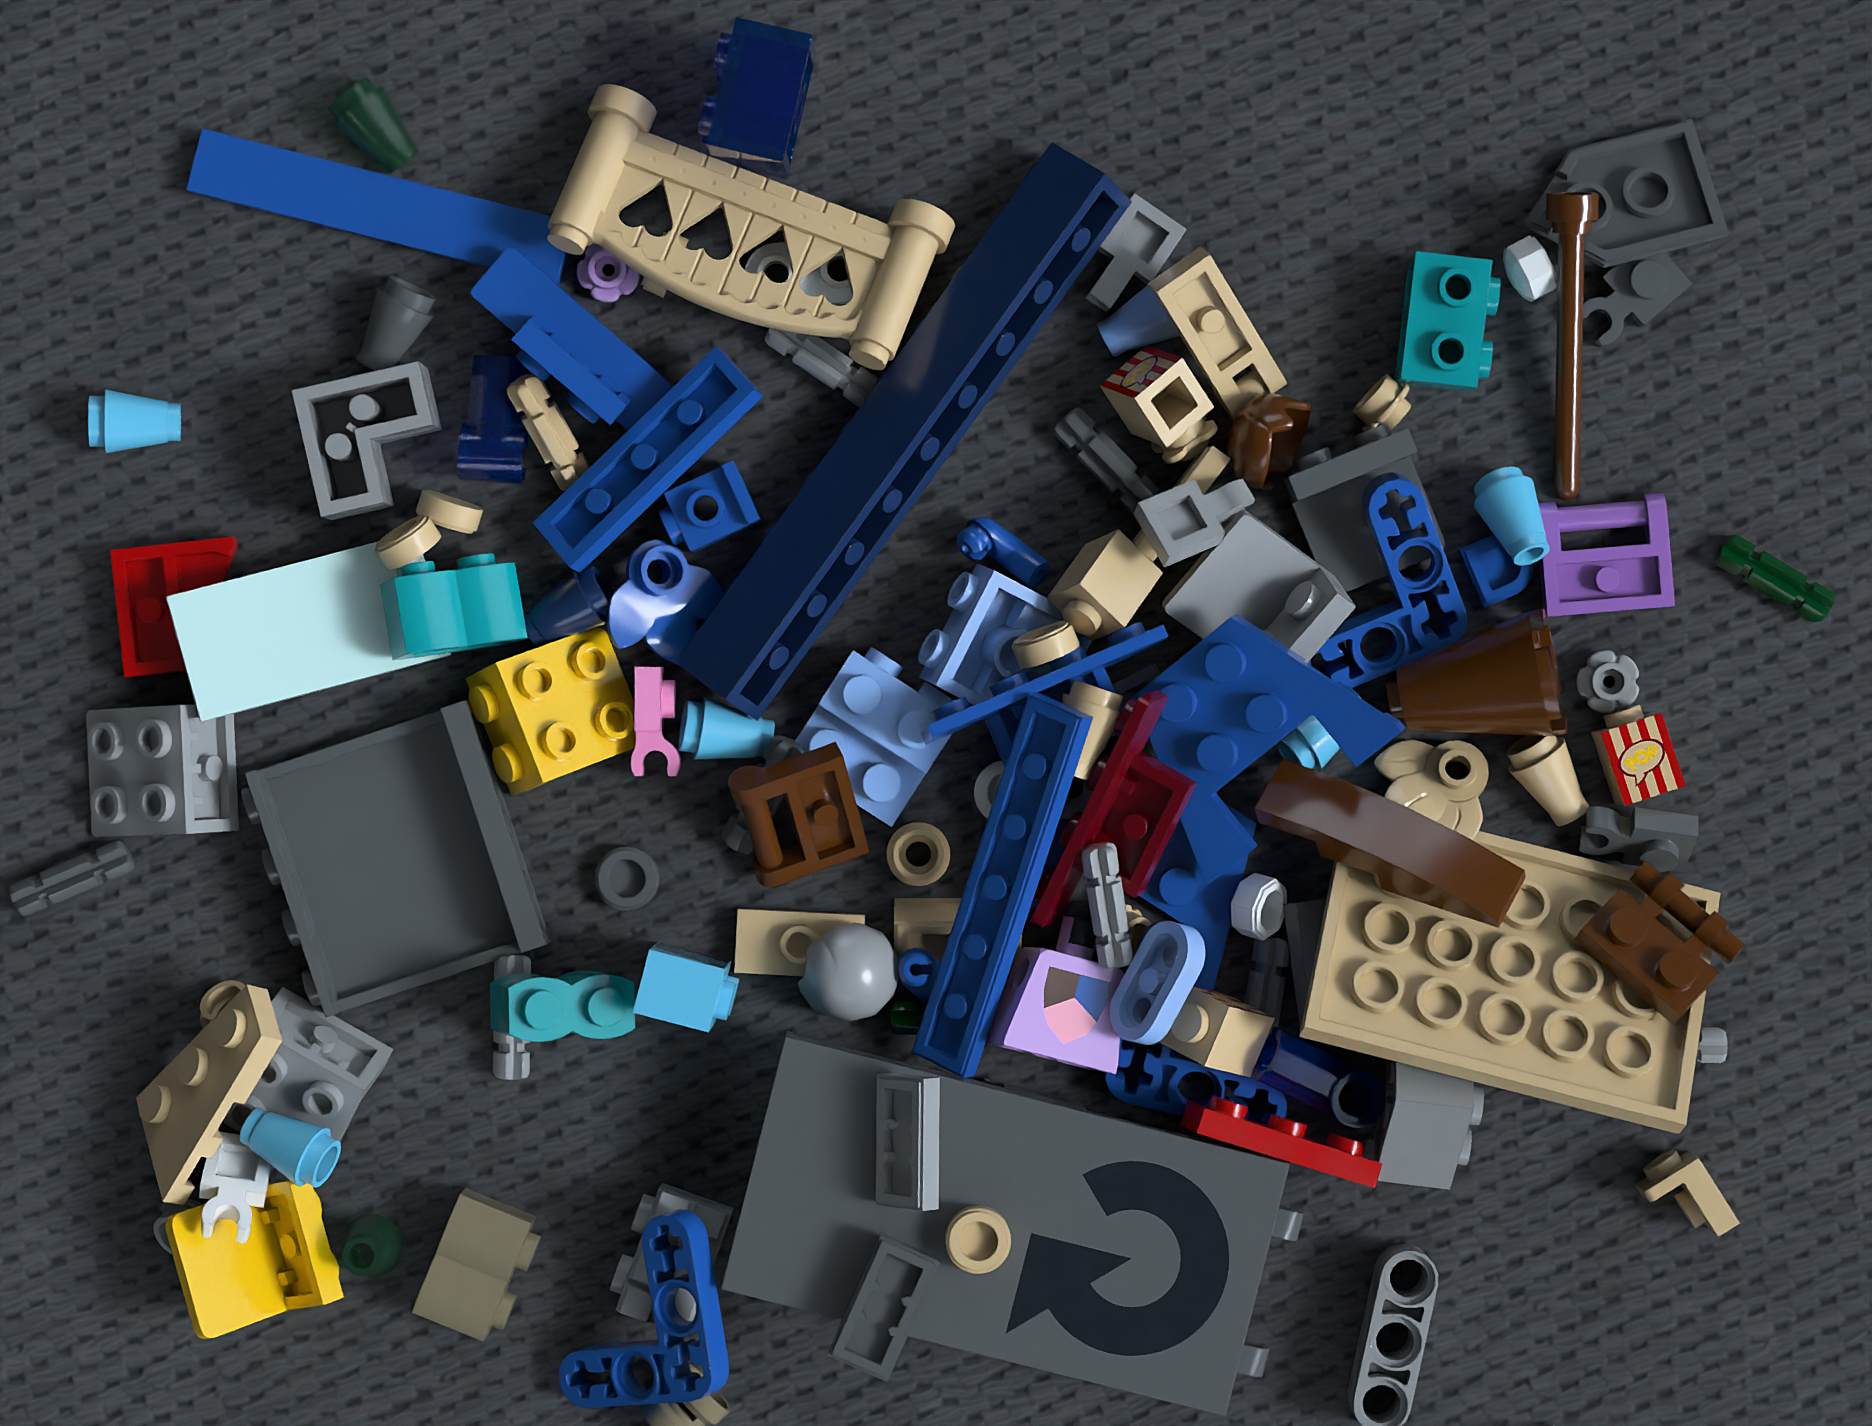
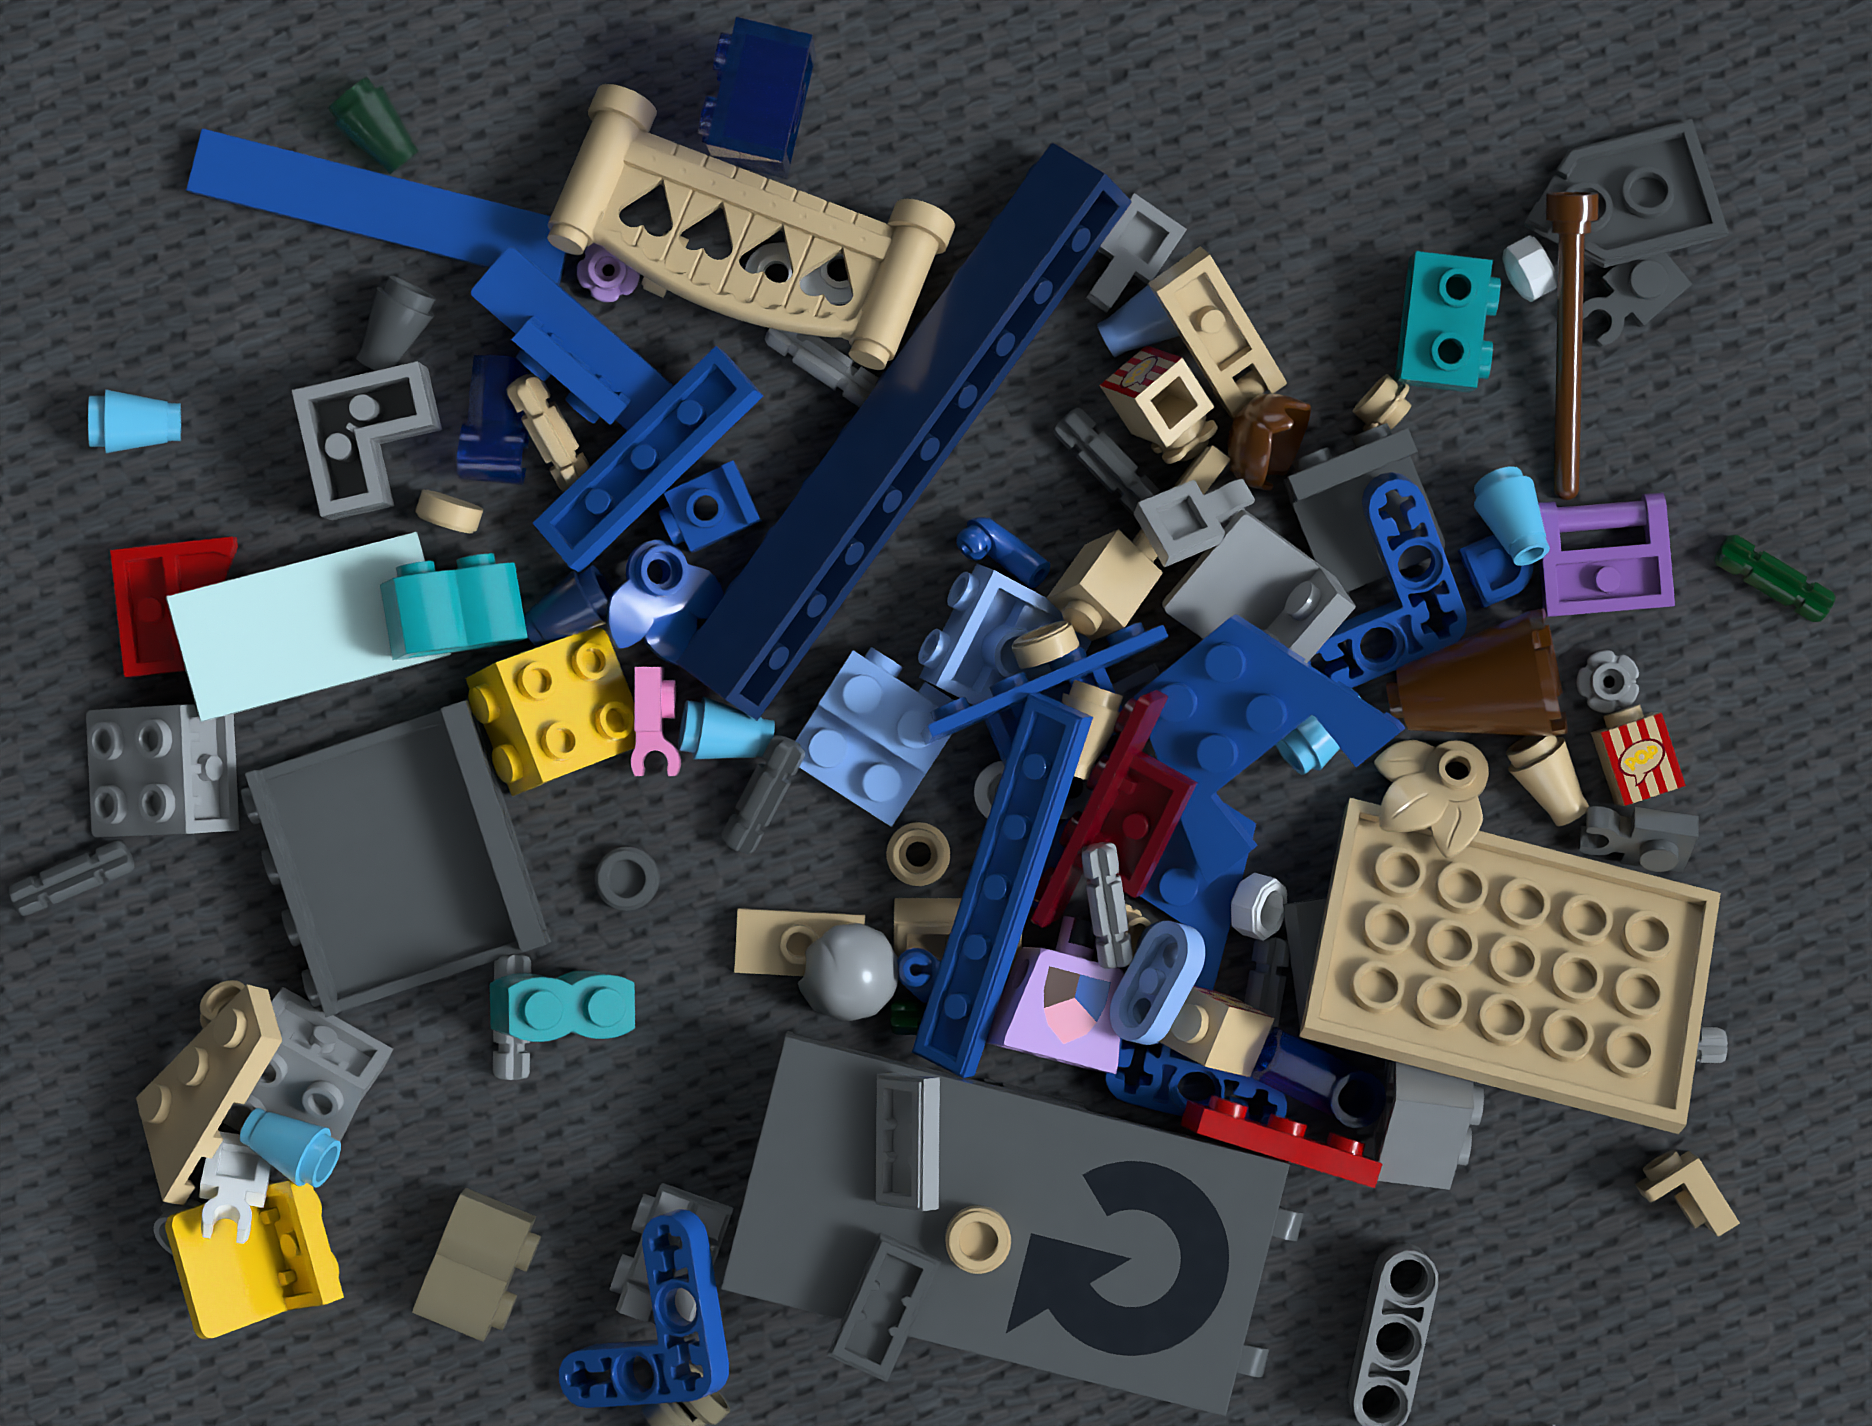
(381, 1236): clear green cone -> none
(407, 542): tan tile -> none
(685, 987): medium azure brick -> none
(819, 807): reddish brown plate -> none
(1390, 840): reddish brown slope -> none
(1649, 955): reddish brown plate -> none

